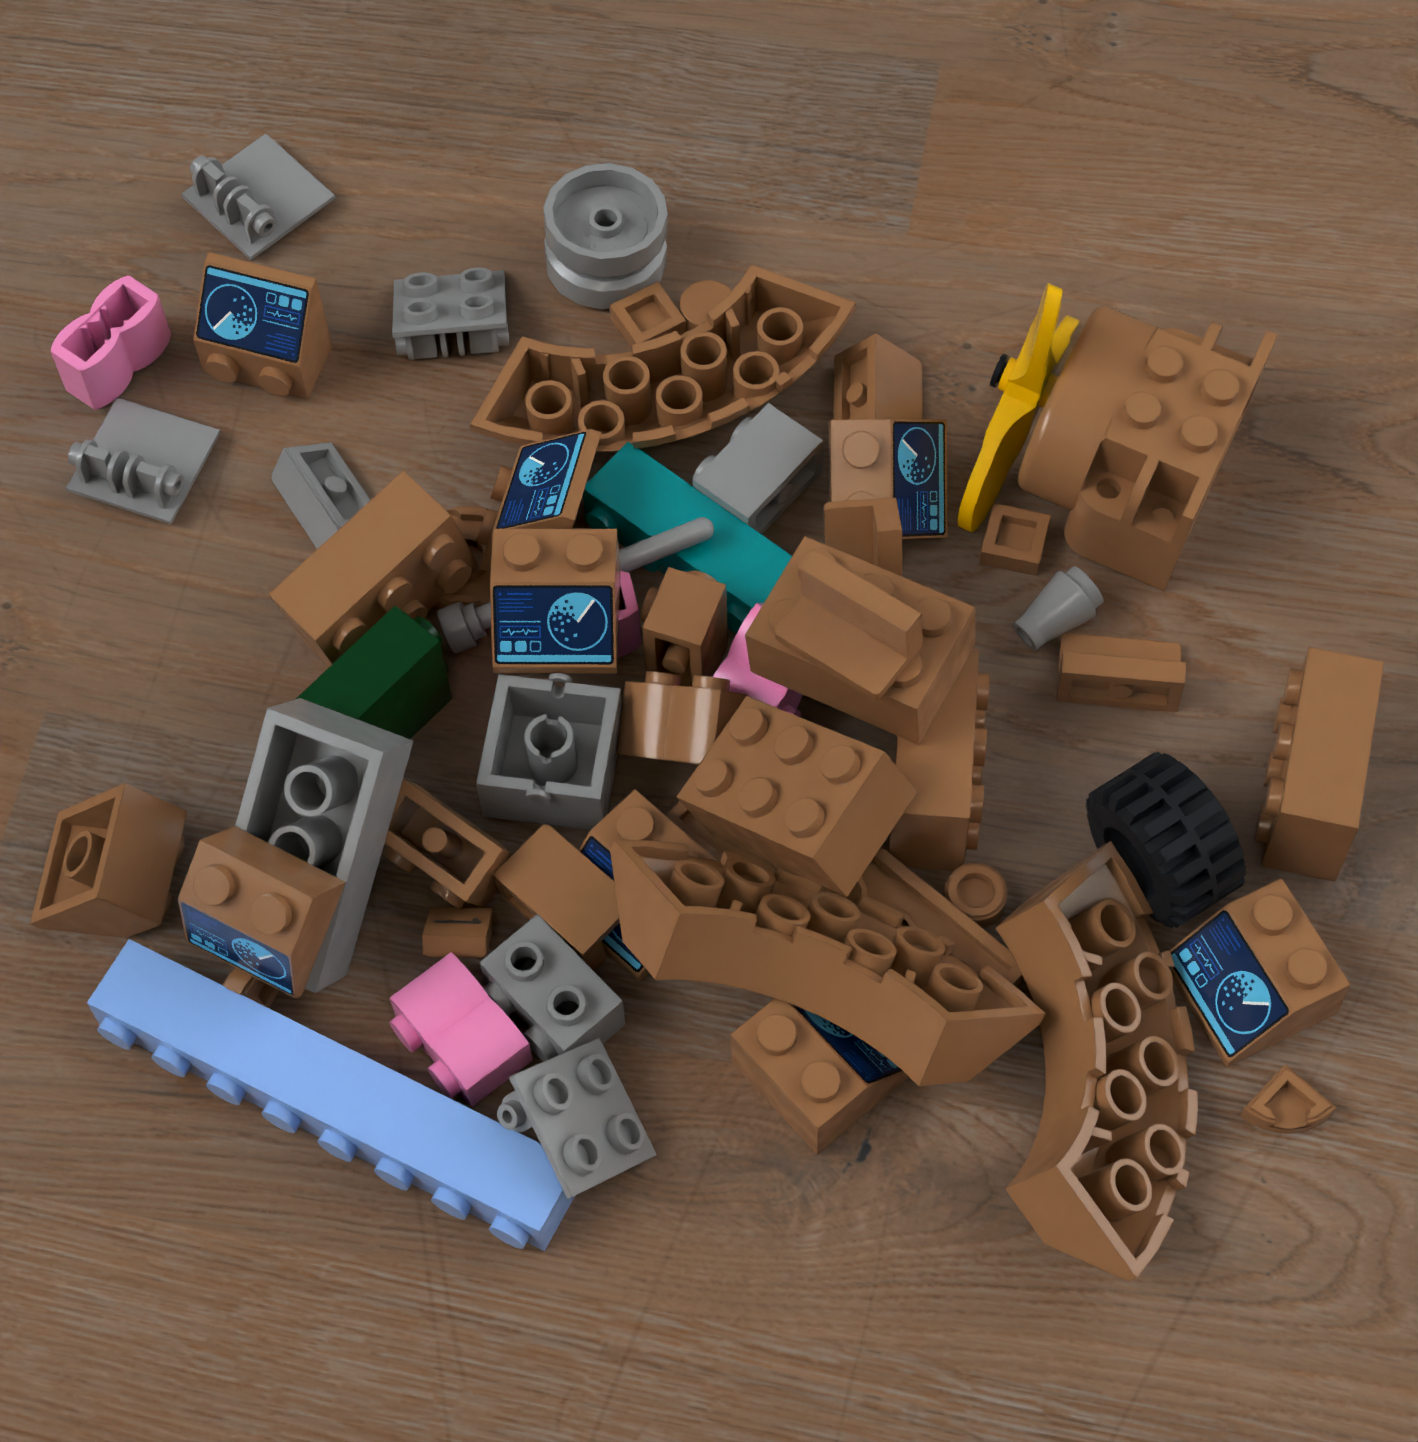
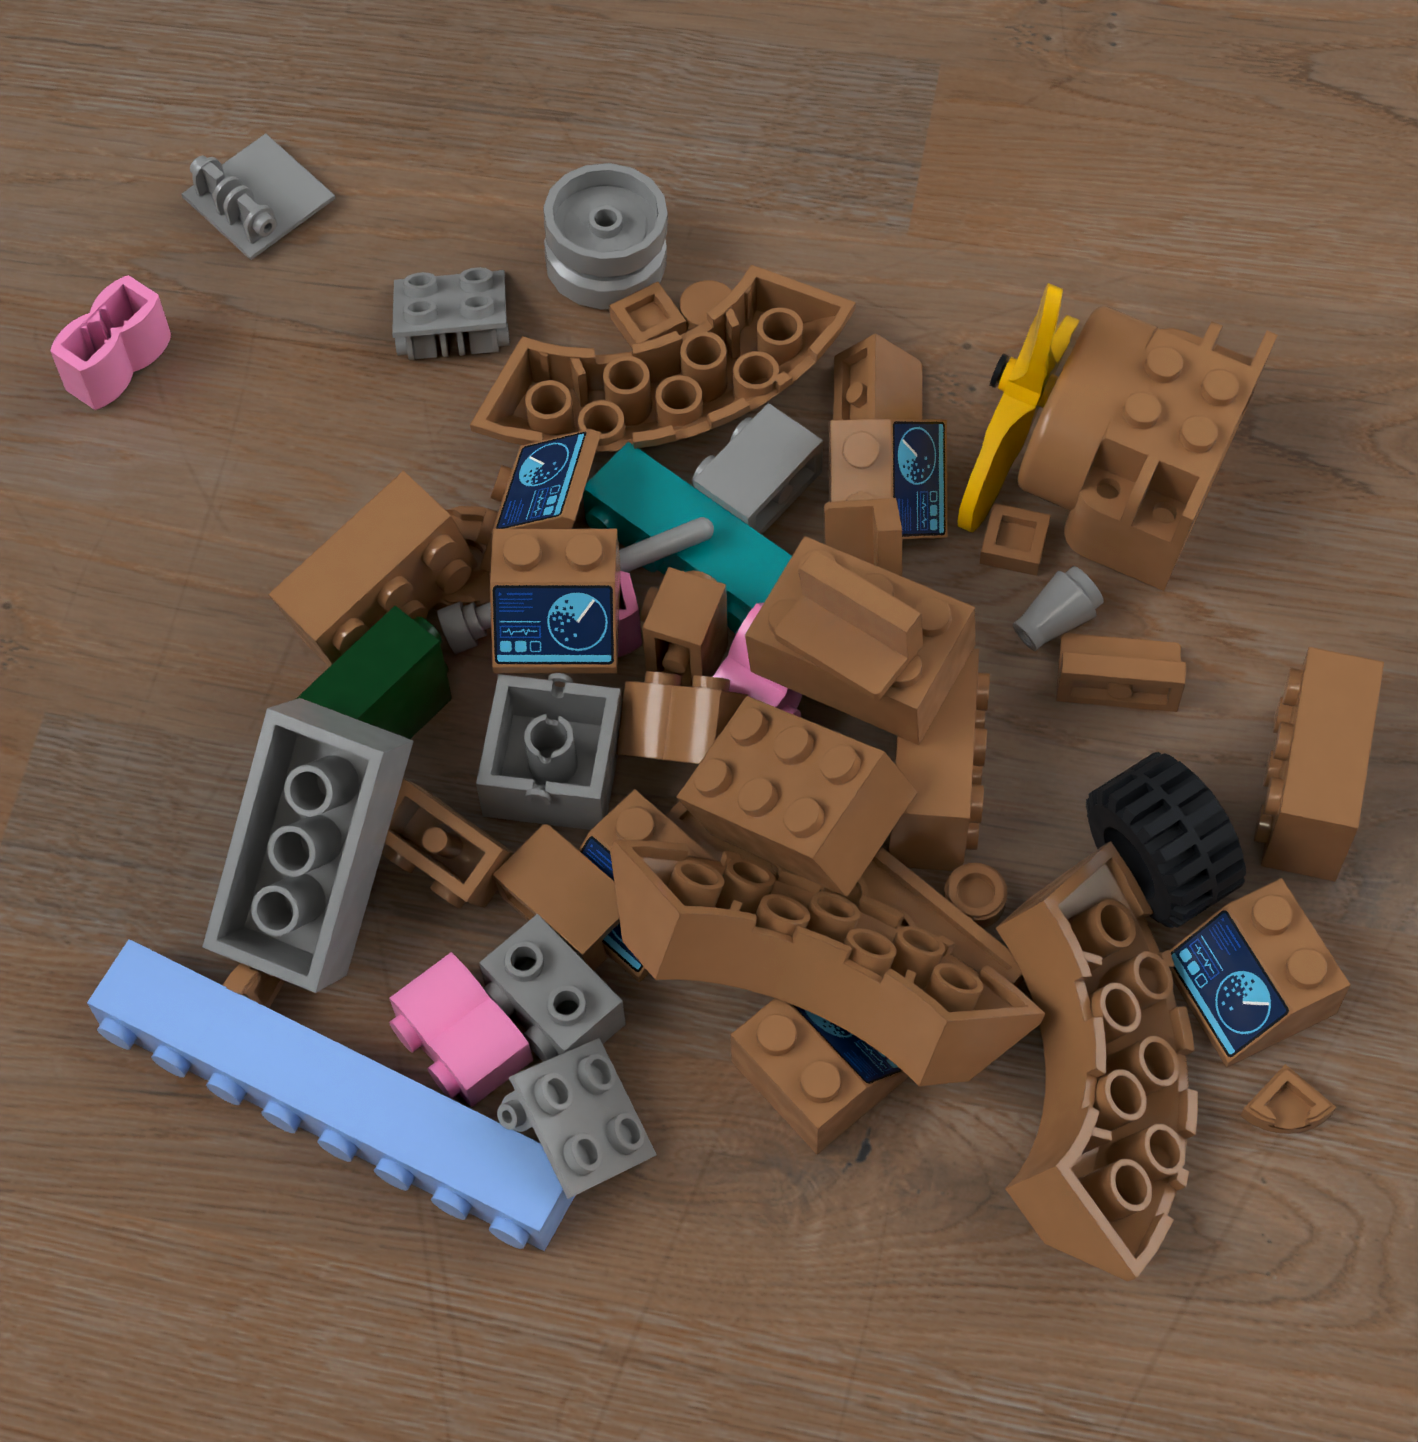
(110, 864): medium nougat slope -> none
(141, 460): light grey hinge -> none
(258, 908): medium nougat slope -> none
(260, 326): slope -> none
(318, 489): light grey slope -> none
(459, 931): medium nougat tile -> none

